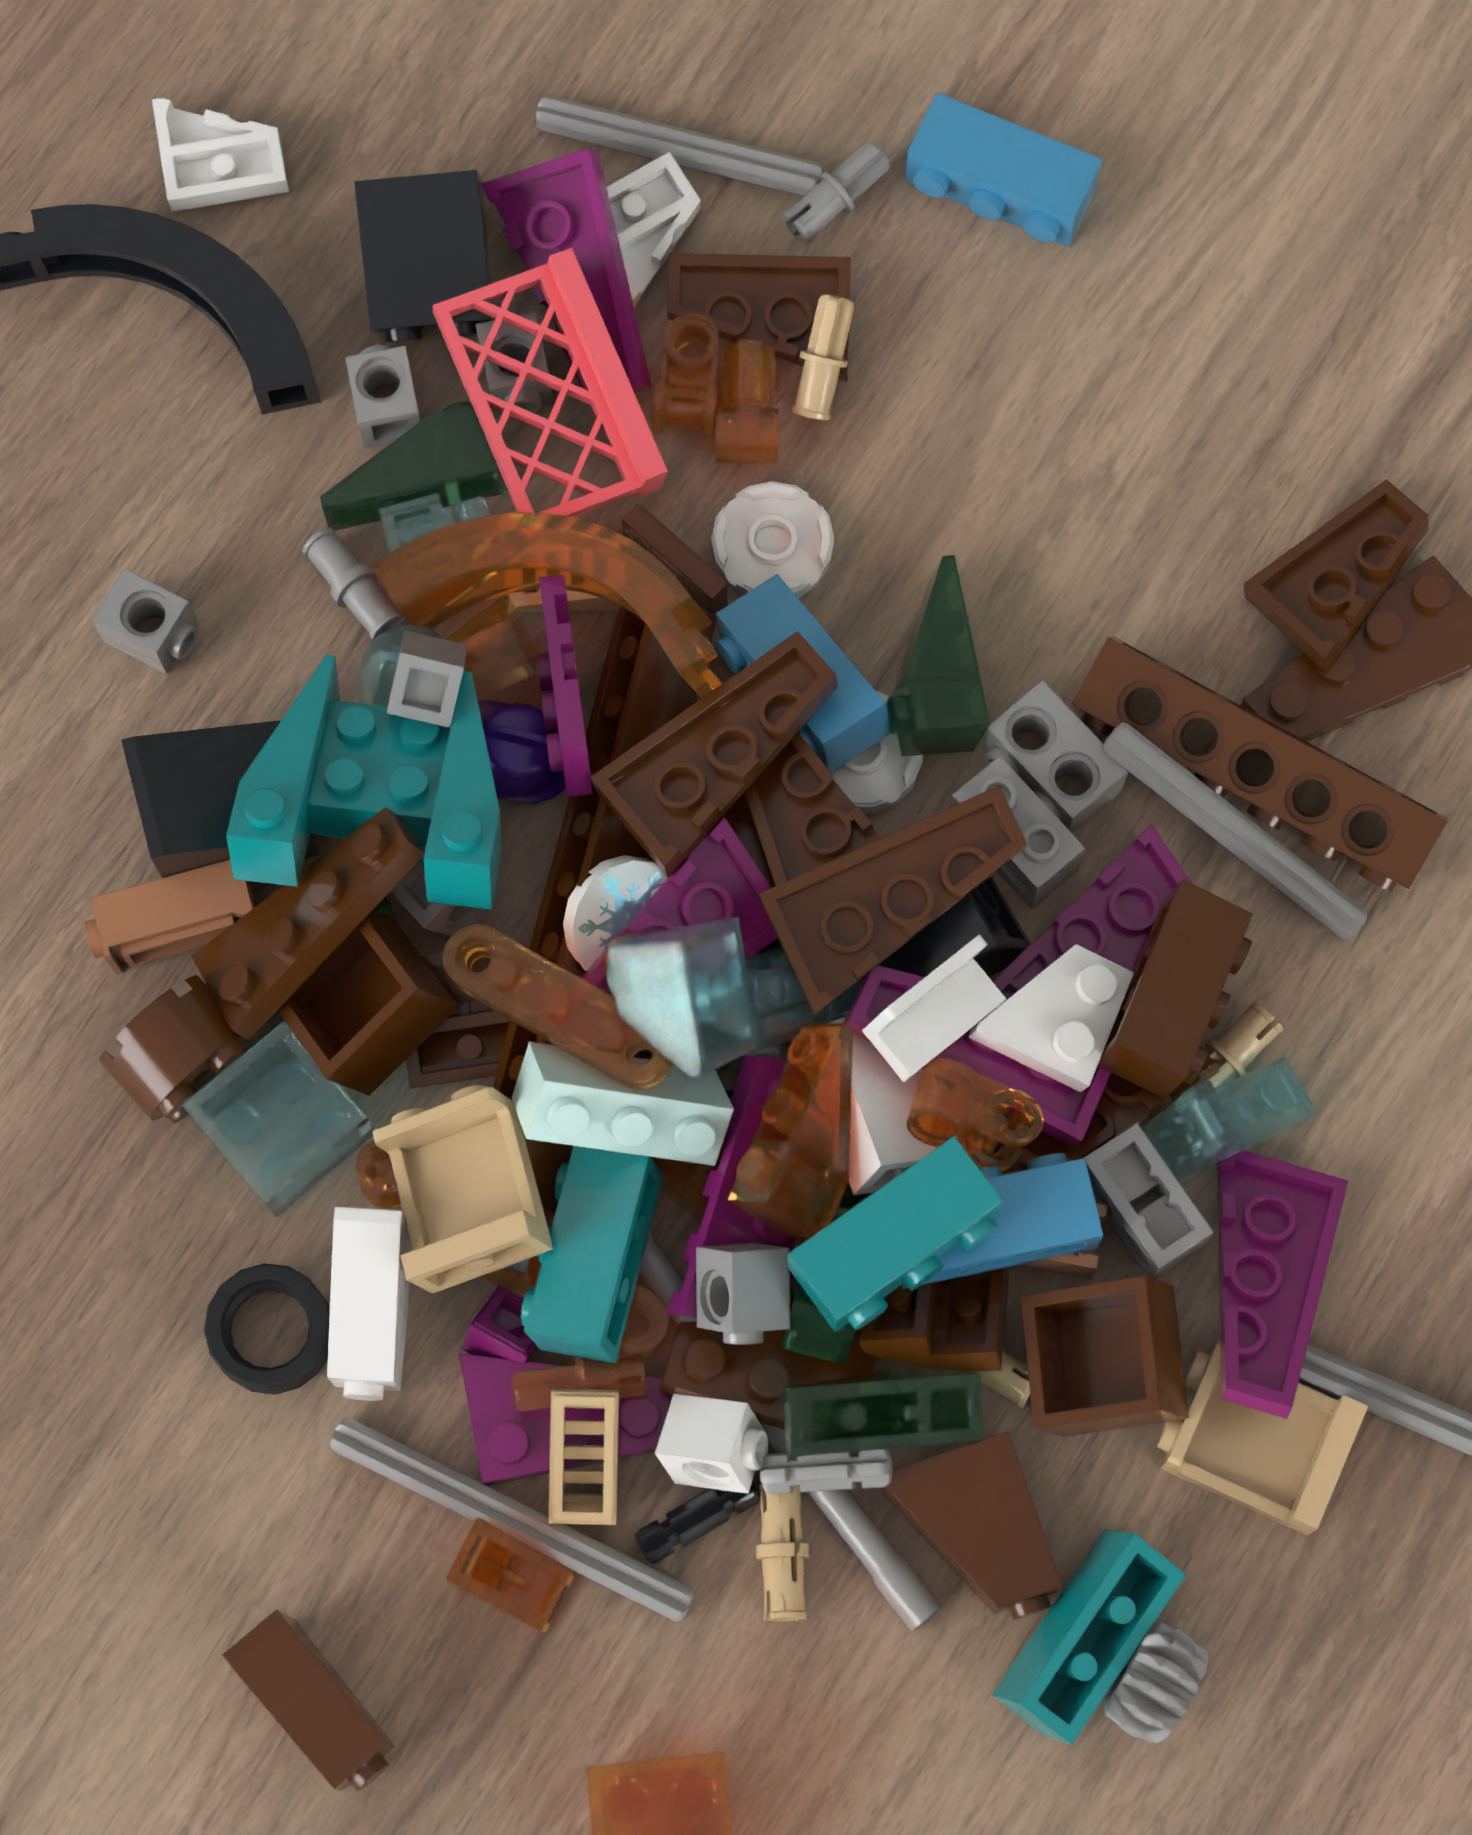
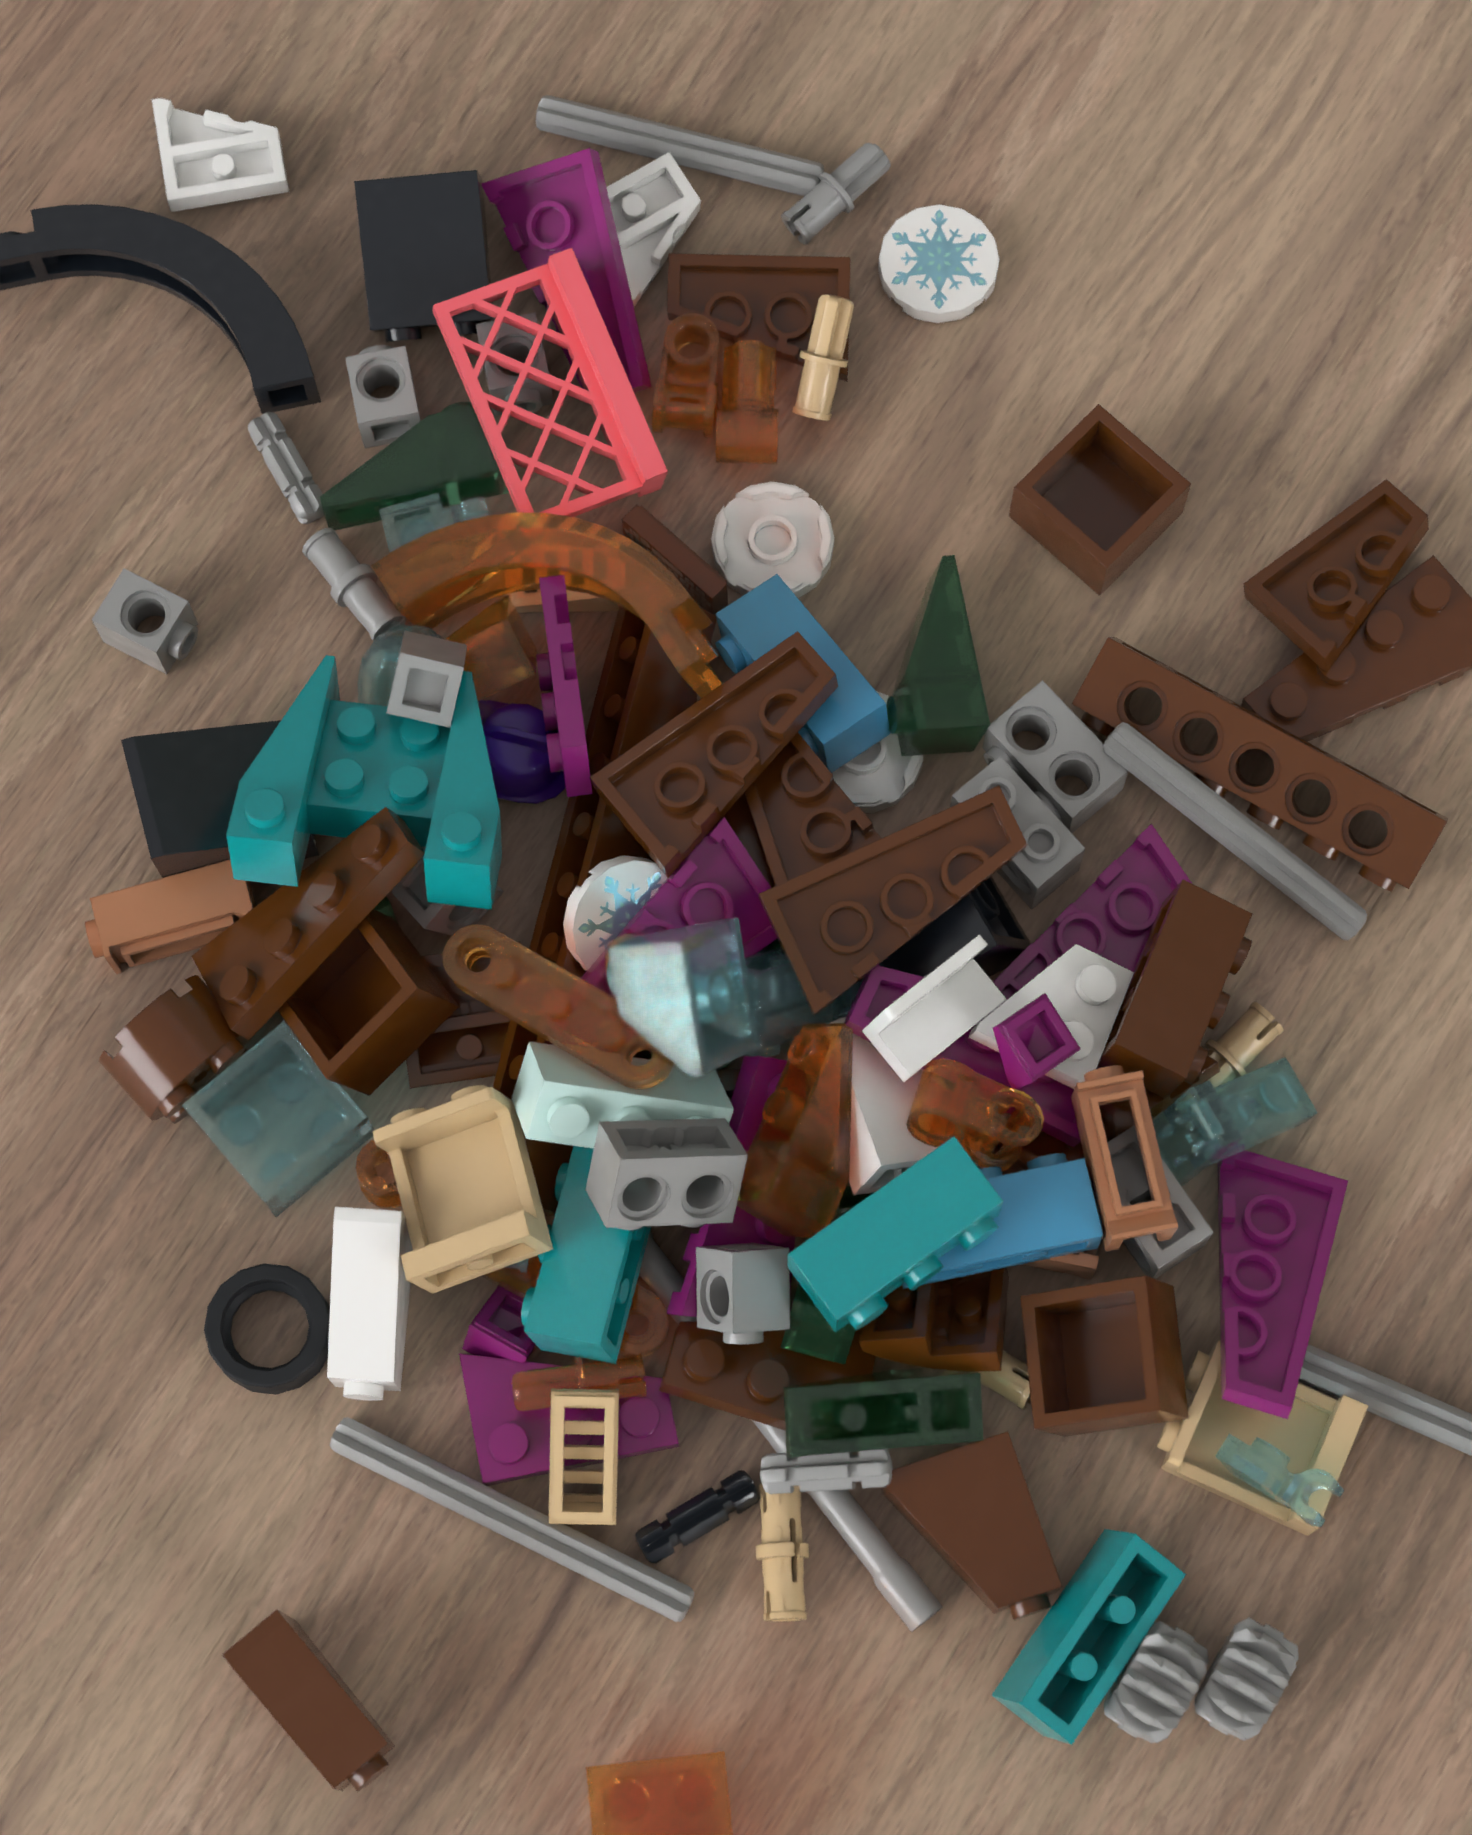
(287, 467): none -> light grey axle
(510, 1576): clear orange slope -> none
(666, 1173): none -> light grey brick
(711, 1443): white brick -> none
(938, 263): none -> white tile
(1002, 170): dark azure brick -> none
(1033, 1042): none -> magenta slope
(1099, 499): none -> reddish brown piece
(1118, 1222): none -> nougat window
(1246, 1679): none -> light grey gear
(1266, 1471): none -> clear light blue plate

